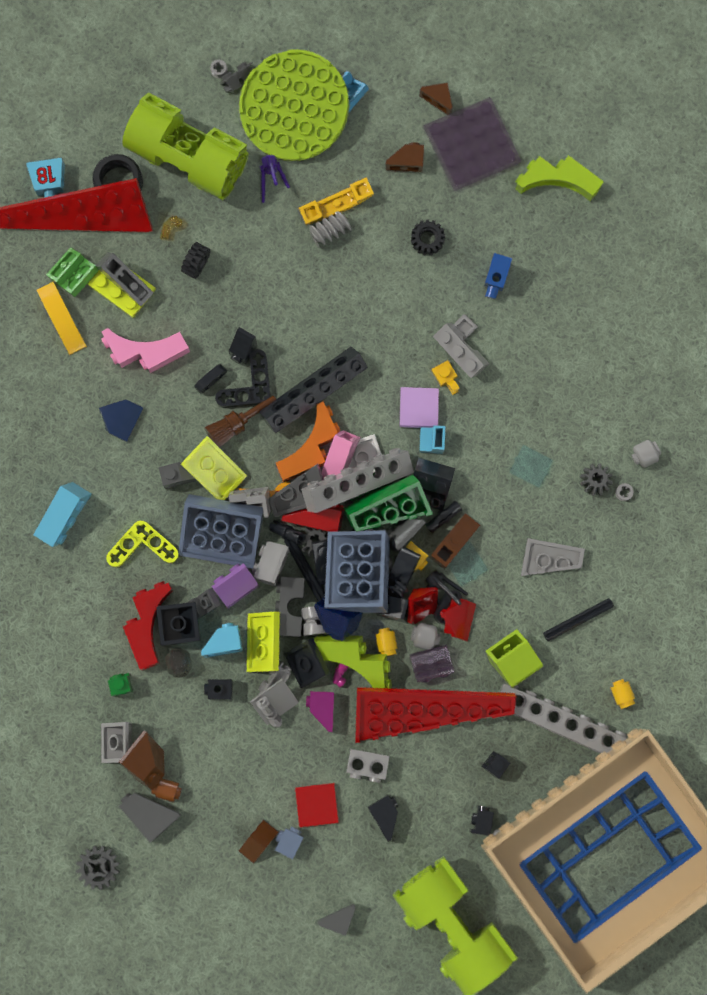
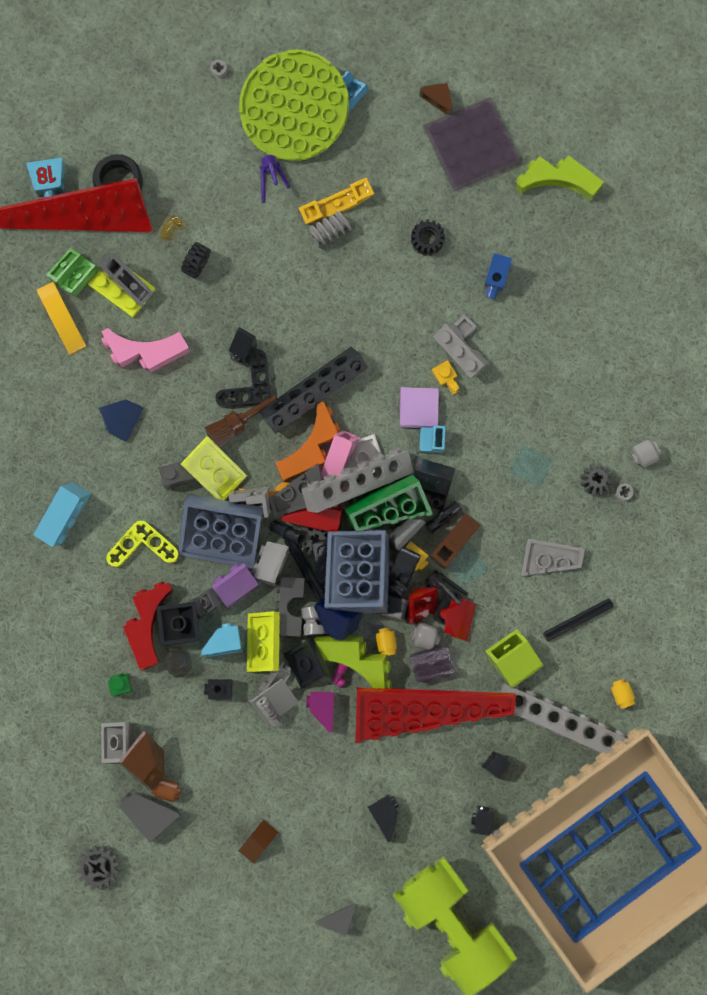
(161, 136): lime cylinder -> none
(210, 378): black beam -> none
(231, 80): dark grey hinge -> none
(289, 841): sand blue brick -> none
(316, 805): red tile -> none
(368, 760): light grey brick -> none
(407, 159): reddish brown slope -> none

